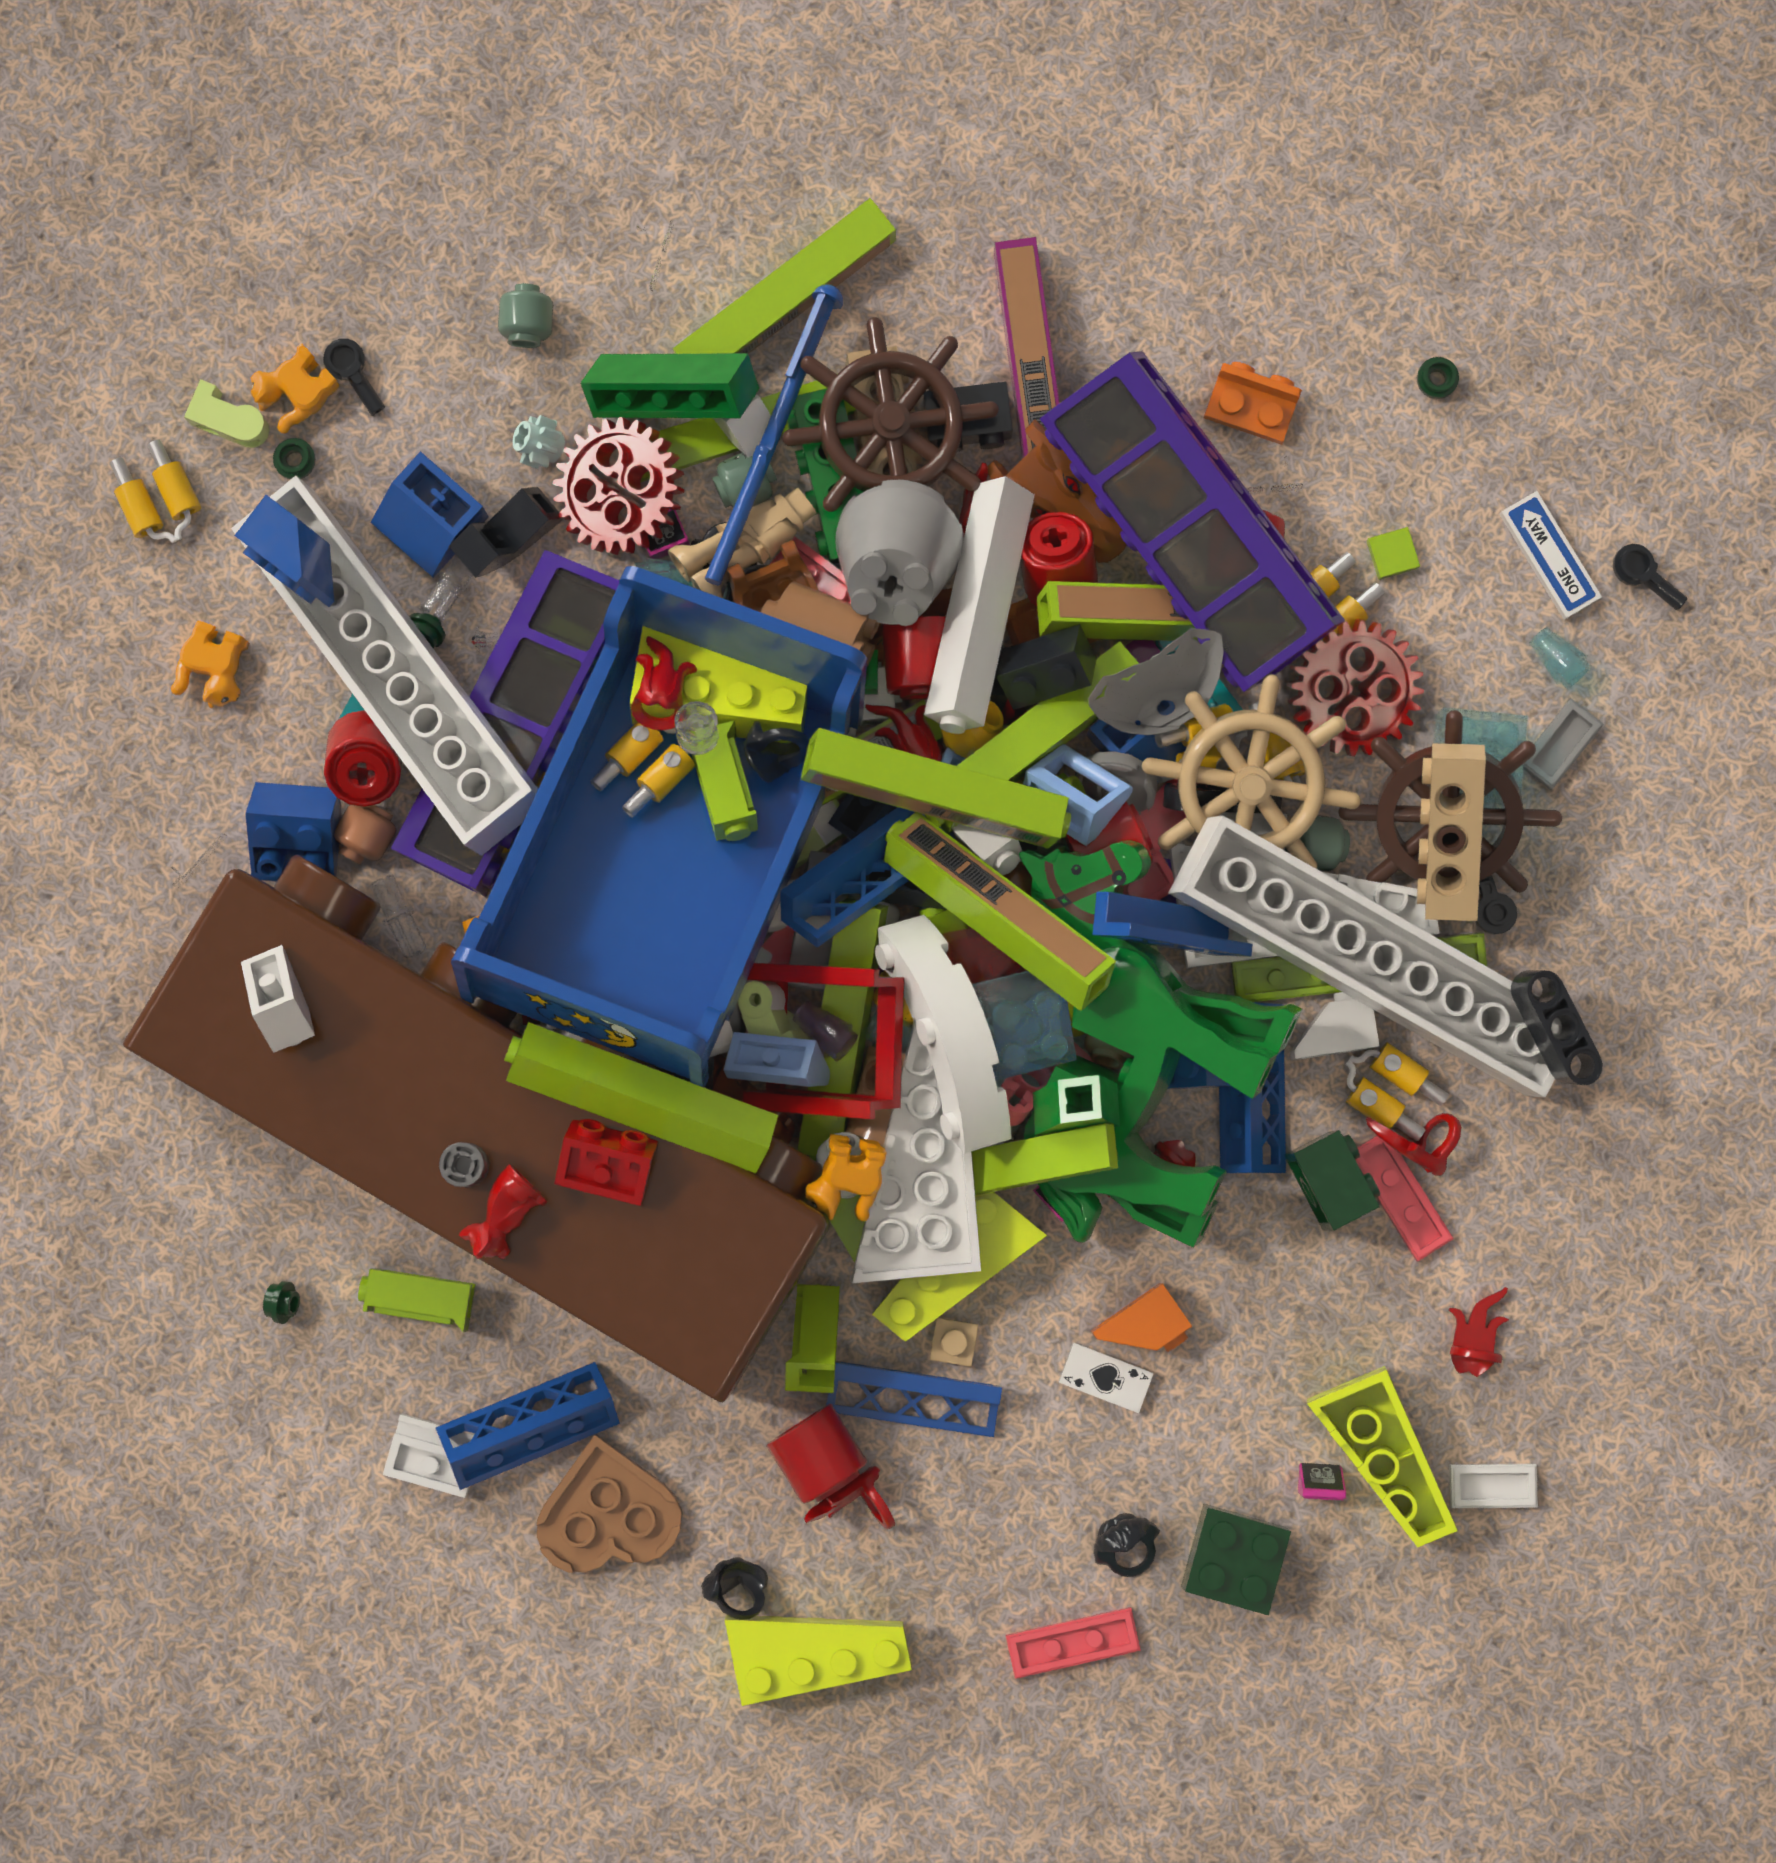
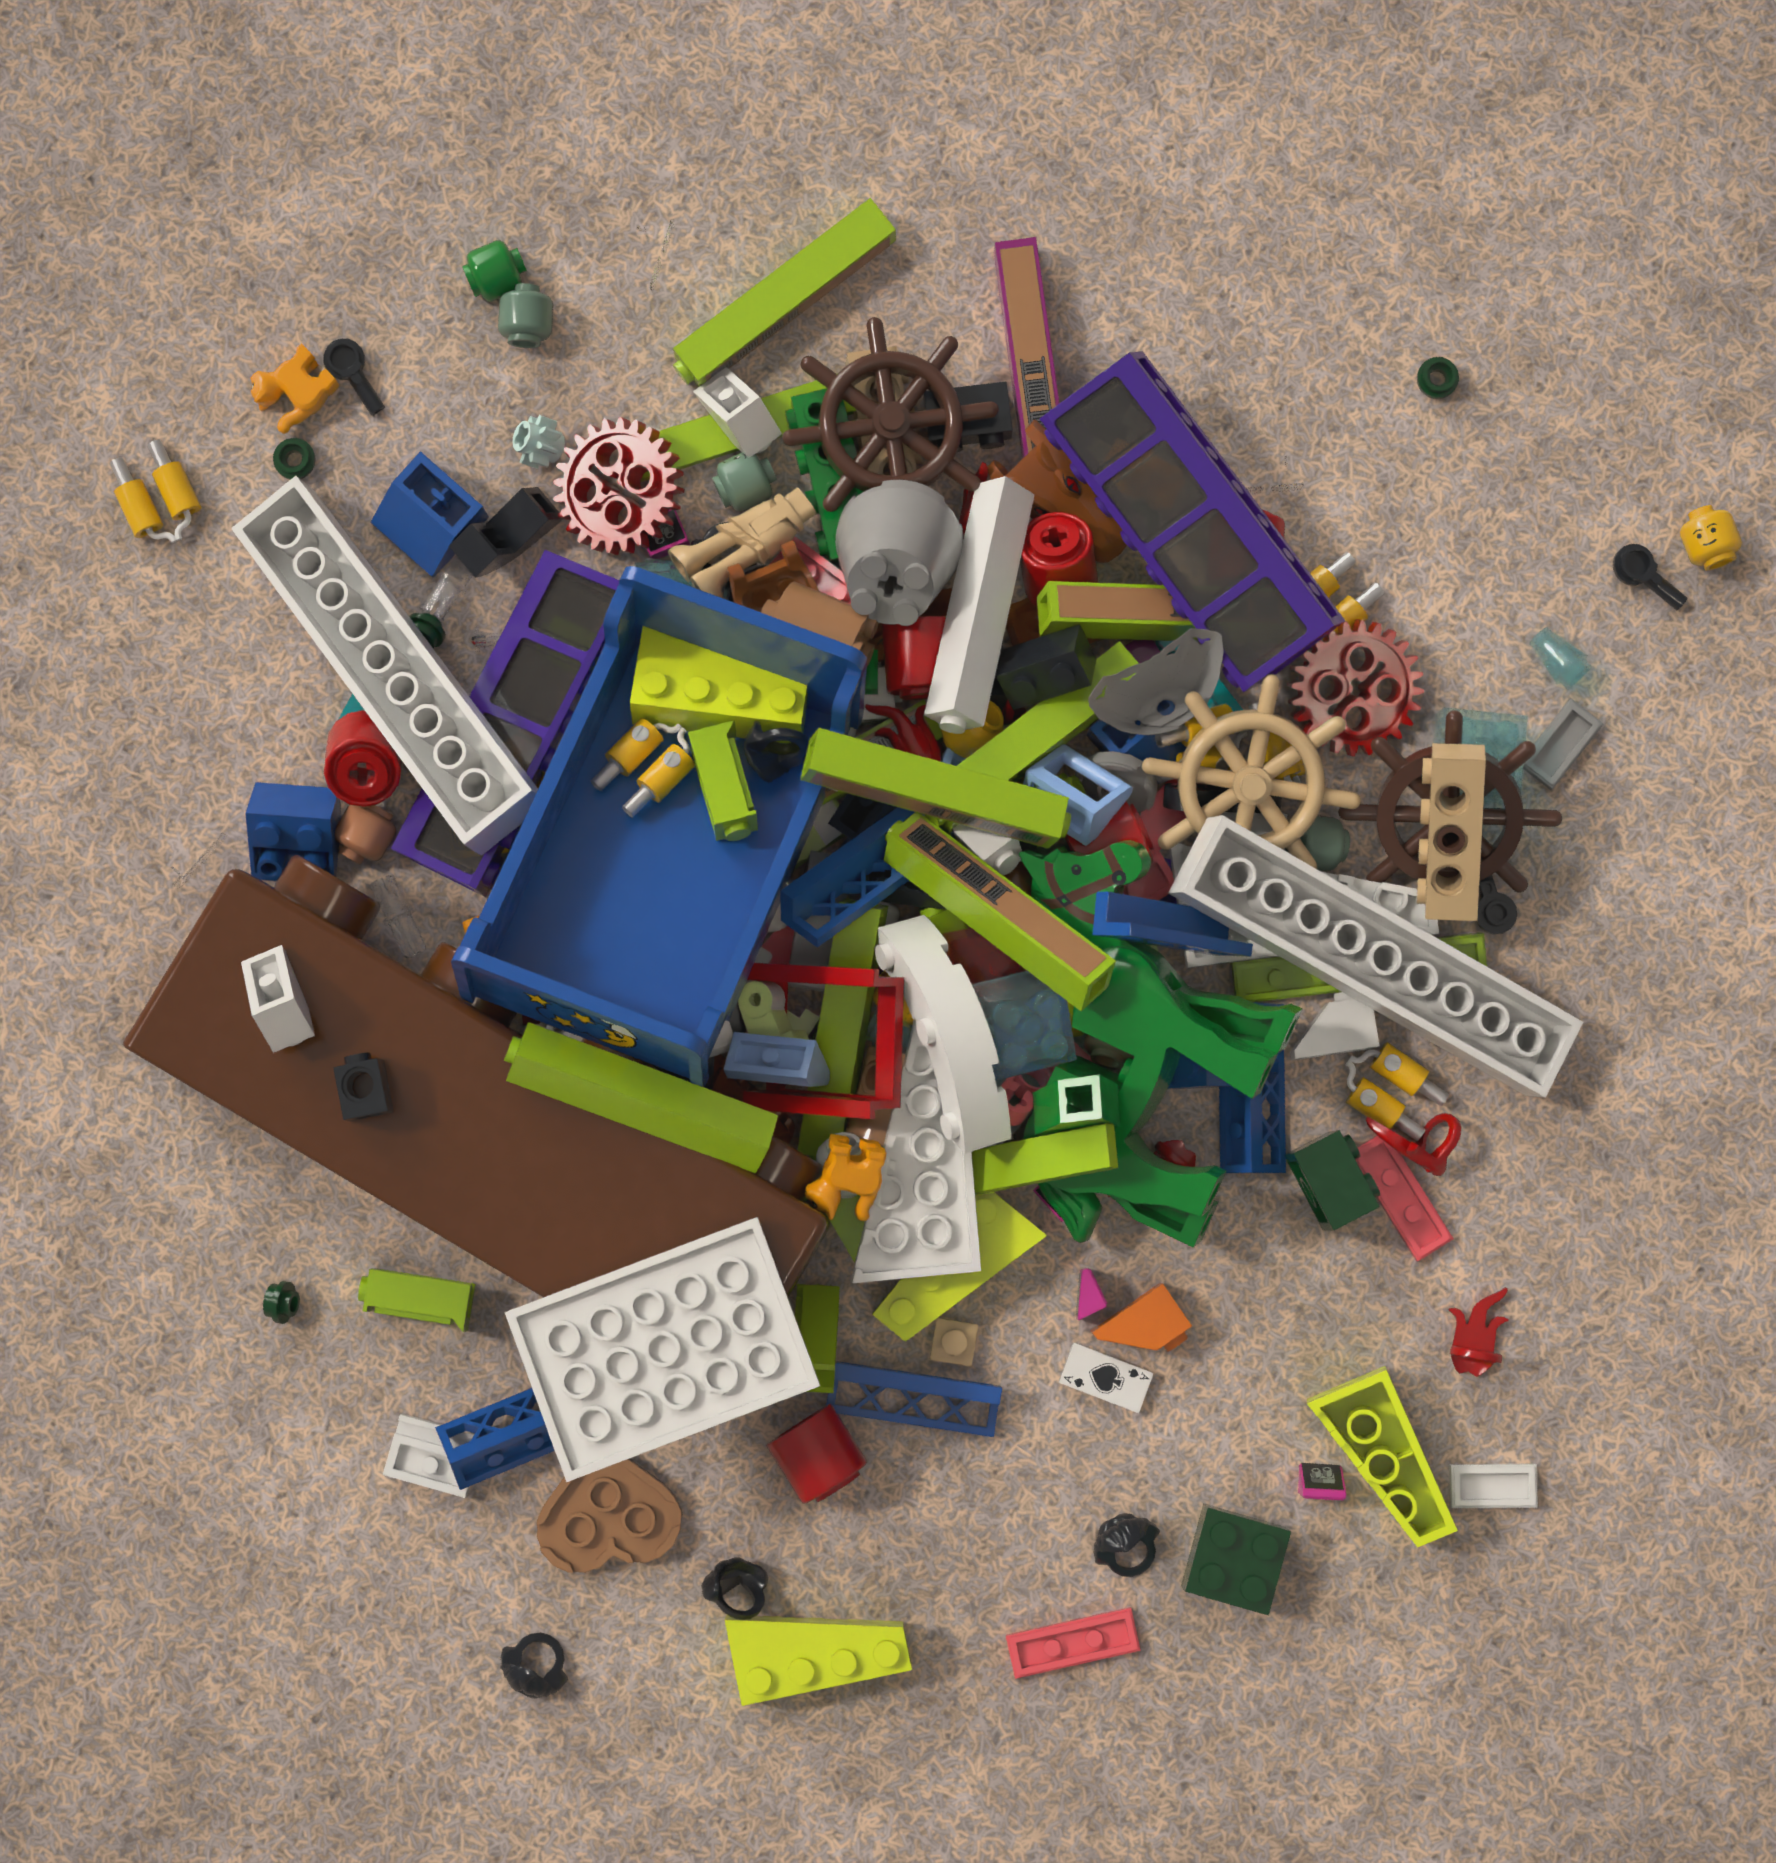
(214, 660): light orange animal -> none
(235, 423): yellowish green leg -> none
(289, 551): blue slope -> none
(377, 1102): none -> black brick
(470, 1167): flat silver wheel -> none
(493, 270): none -> green head
(506, 1207): red animal -> none
(526, 1680): none -> black piece
(605, 1161): red bracket -> none
(660, 686): red piece -> none
(662, 1349): none -> white plate
(670, 385): green brick -> none
(696, 717): clear wheel -> none
(826, 299): blue bar -> none
(831, 1032): cone -> none
(861, 1486): red piece -> none
(1089, 1295): none -> dark pink slope
(1253, 402): orange bracket -> none
(1393, 553): lime tile -> none
(1539, 1018): black beam -> none
(1550, 555): tile -> none
(1710, 537): none -> yellow head

